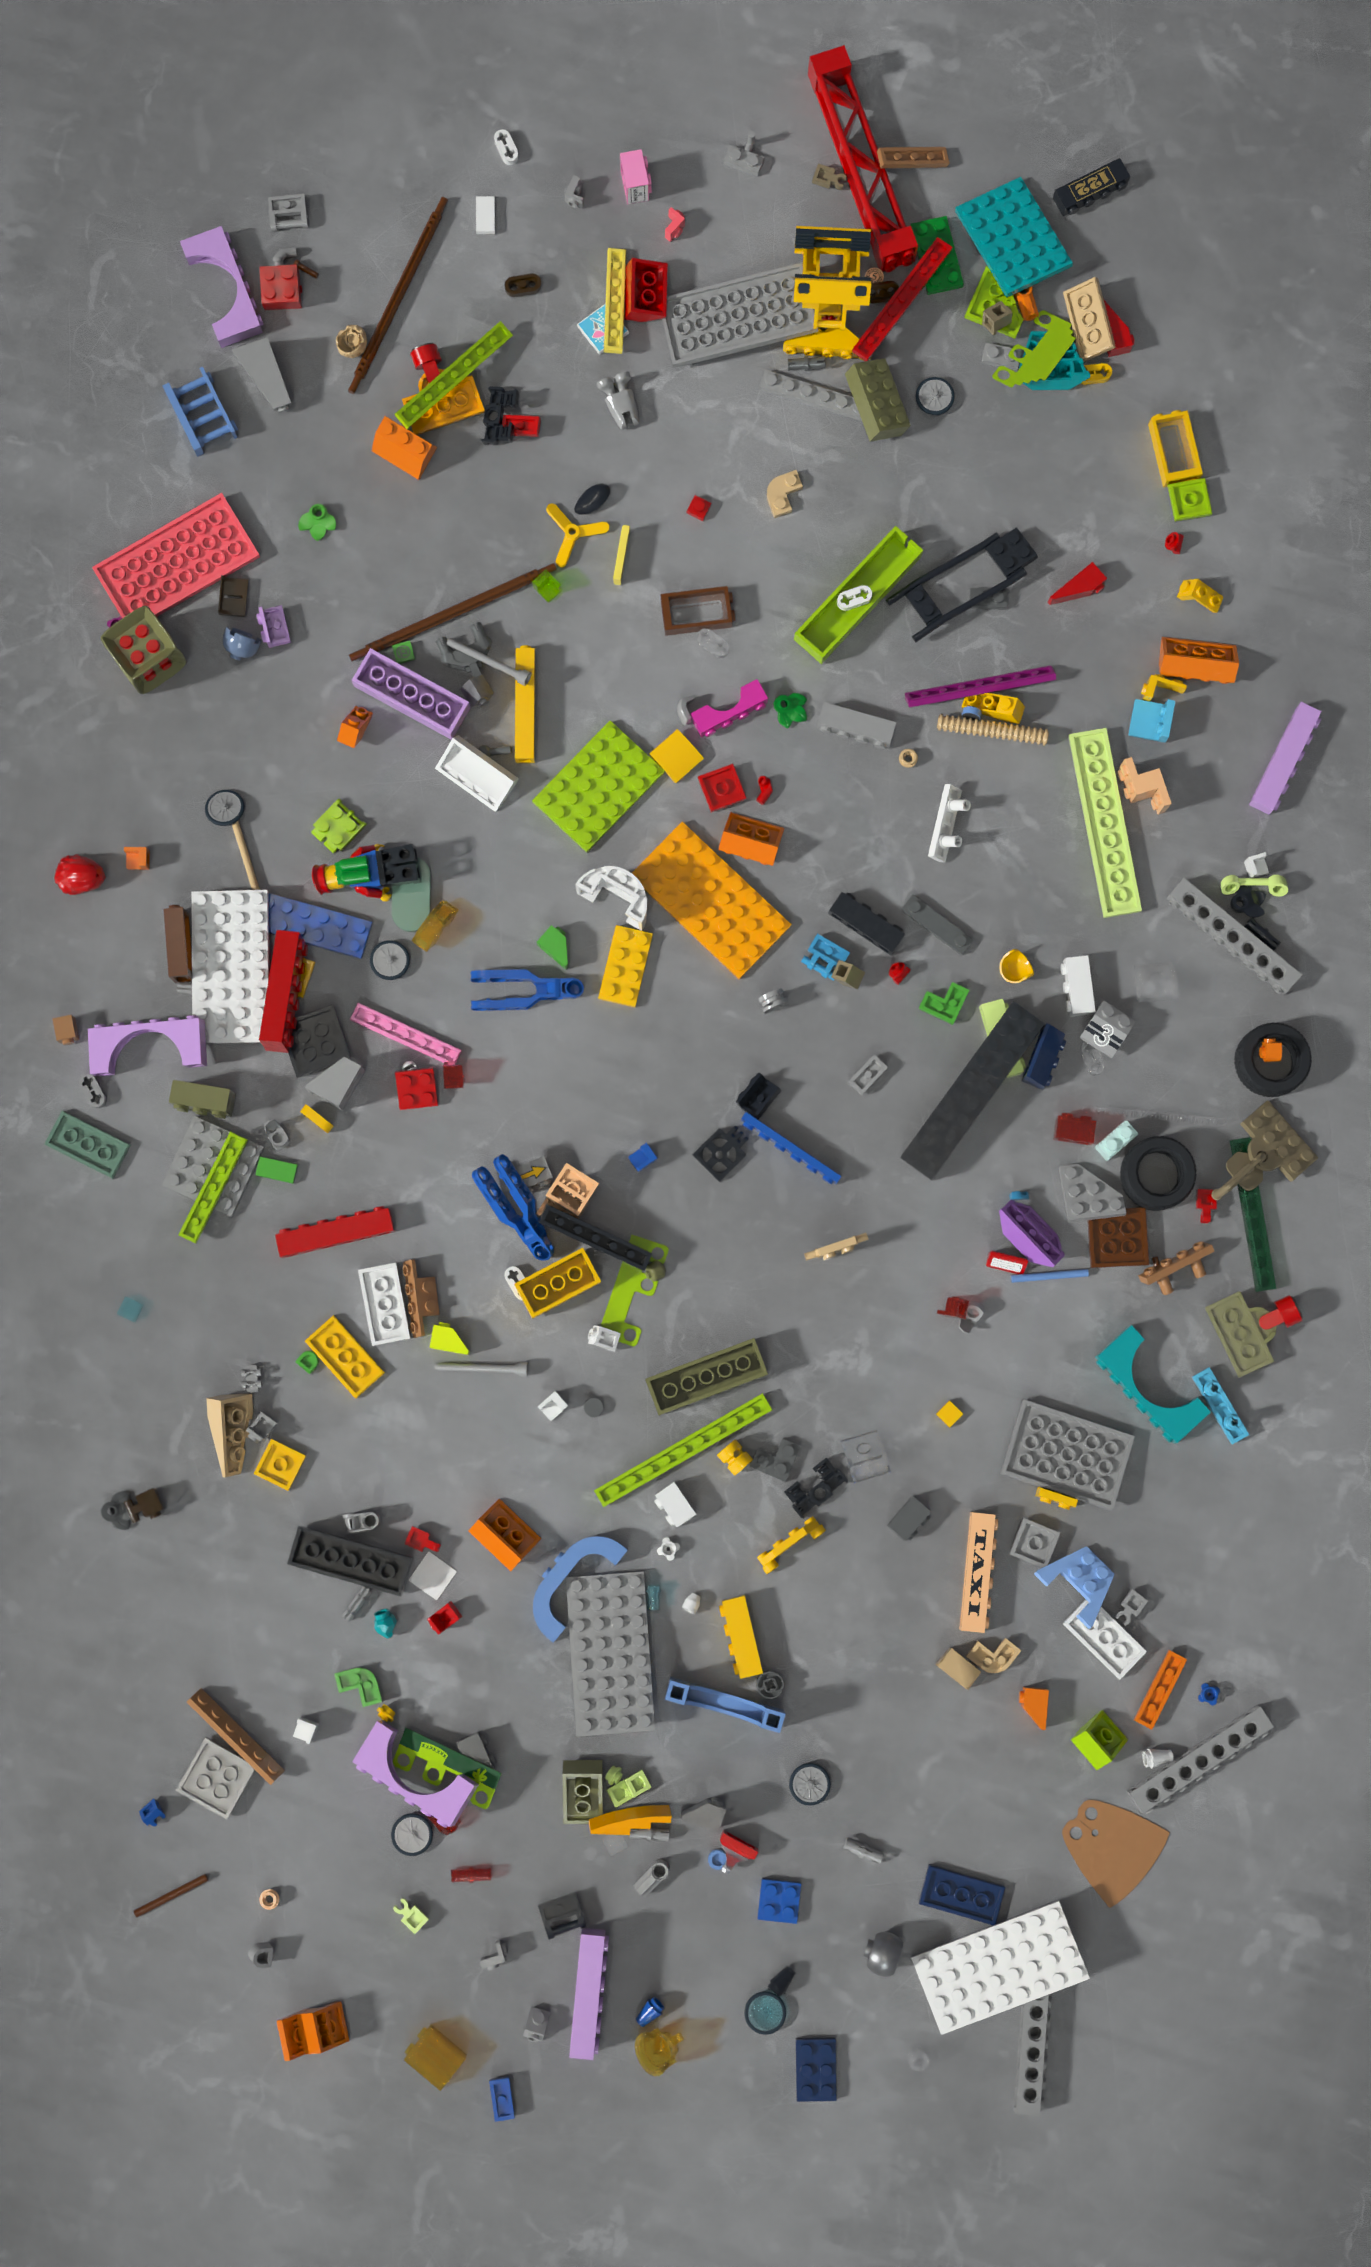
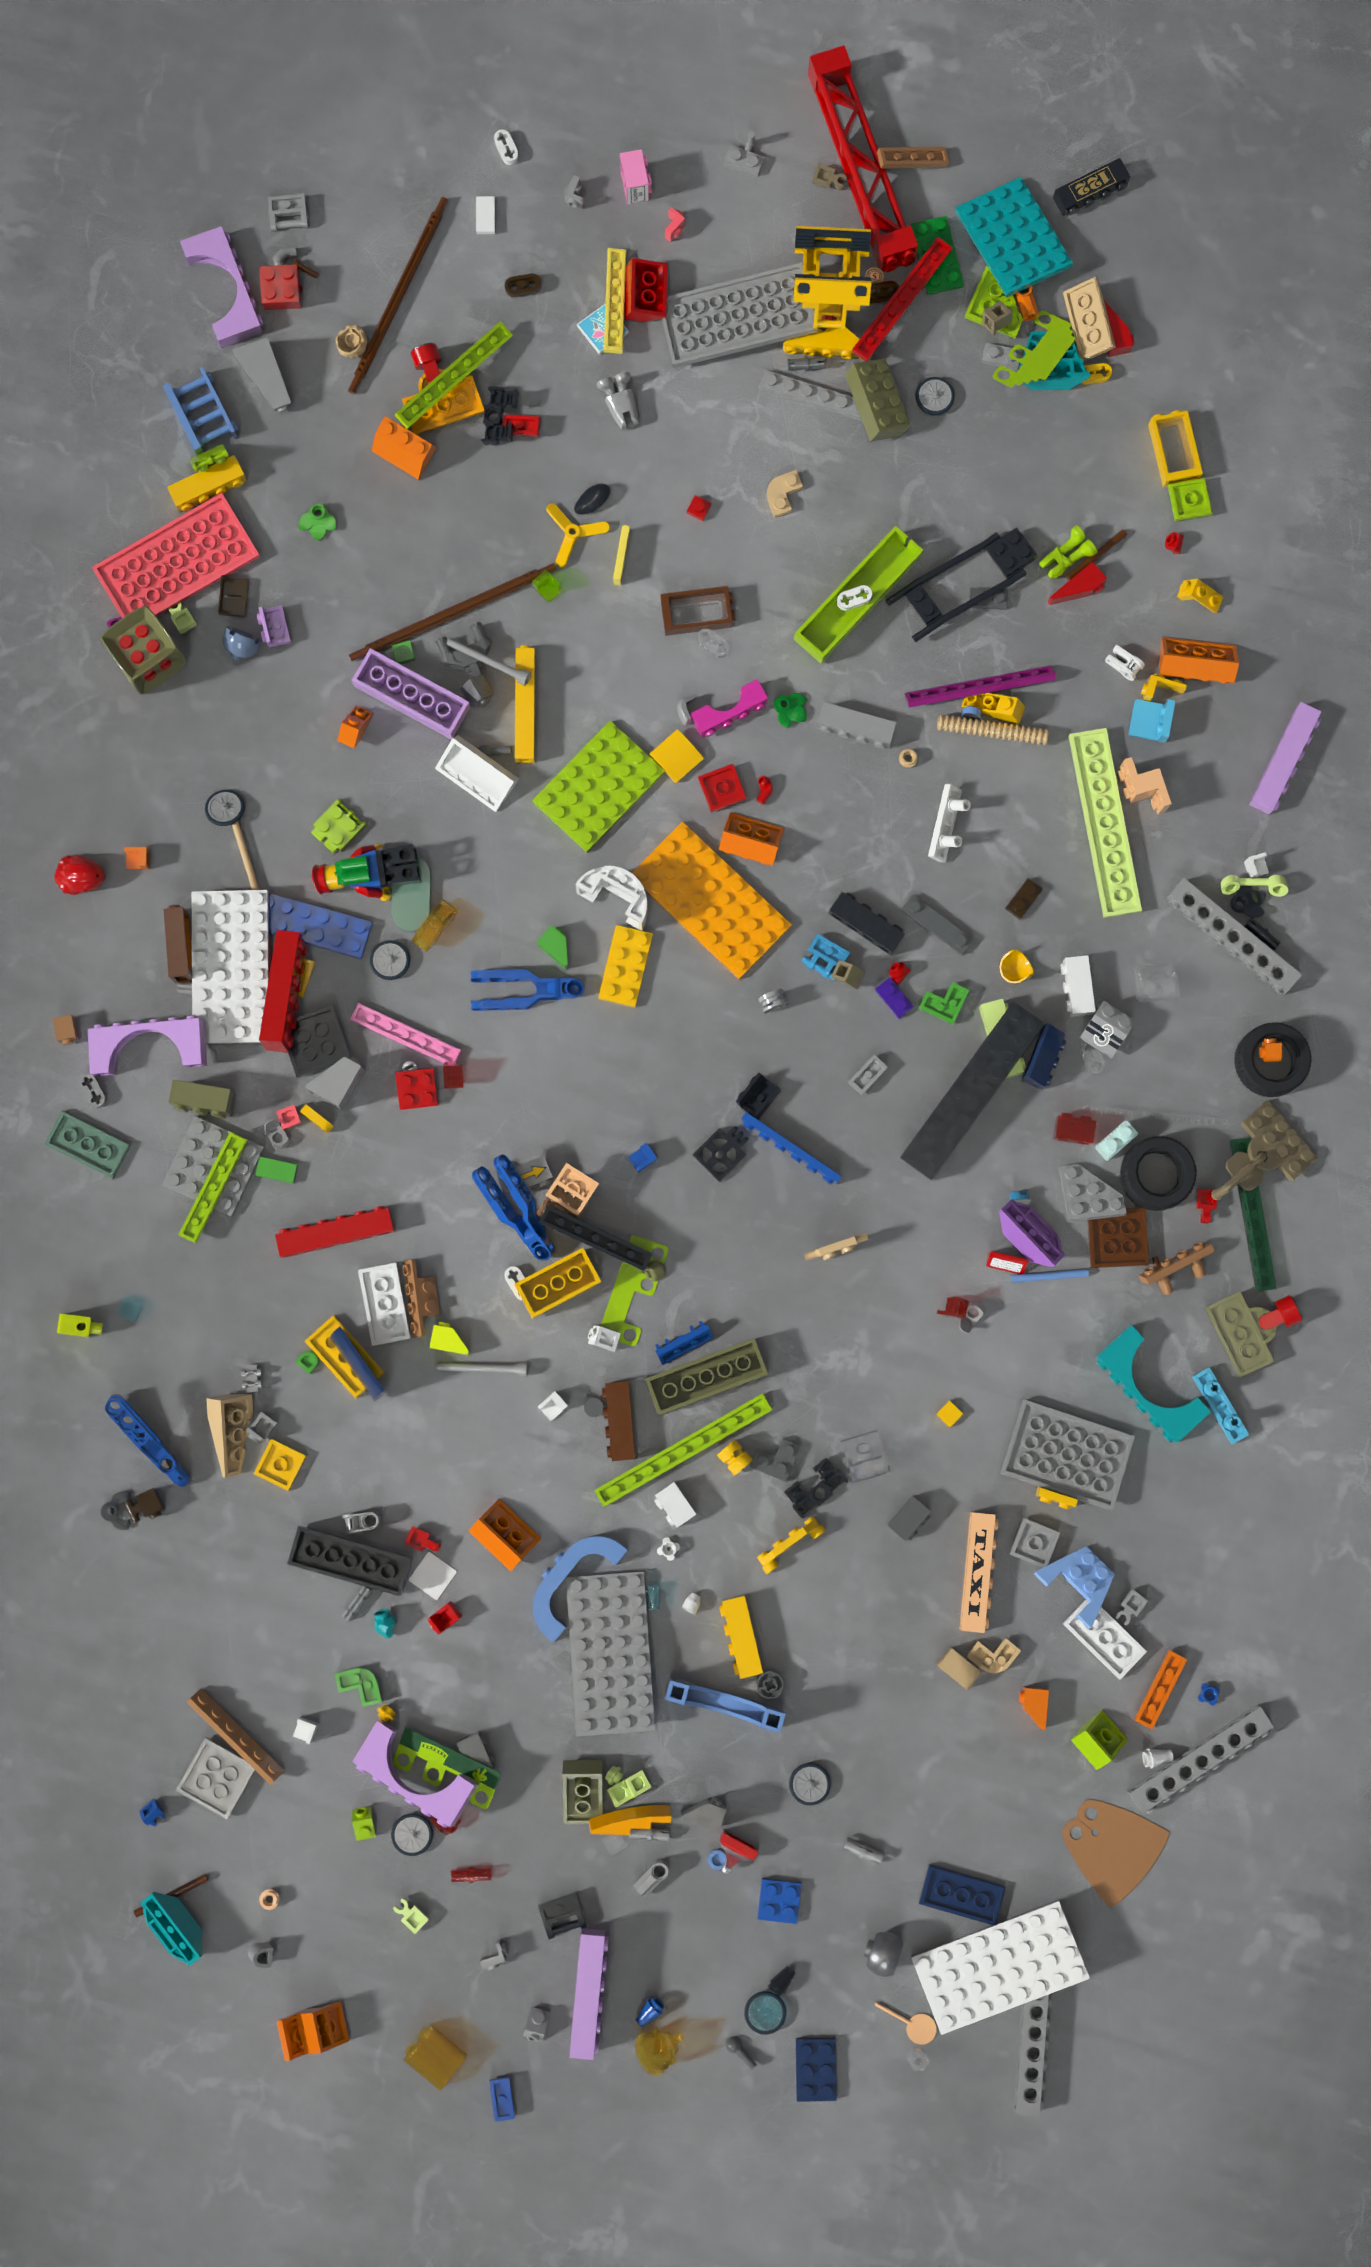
(68, 1325): none -> neon yellow torso
(148, 1444): none -> blue piece
(173, 1927): none -> teal wedge
(182, 618): none -> yellowish green plate
(201, 461): none -> lime plate
(207, 484): none -> yellow brick
(288, 1117): none -> coral plate
(357, 1364): none -> dark blue slope
(363, 1823): none -> lime bracket
(620, 1421): none -> reddish brown brick
(684, 1343): none -> blue plate
(733, 2045): none -> dark grey bar
(894, 998): none -> dark purple plate
(920, 2027): none -> light nougat piece
(1024, 898): none -> dark brown plate
(1077, 537): none -> lime piece
(1102, 550): none -> reddish brown bar
(1125, 668): none -> white piece

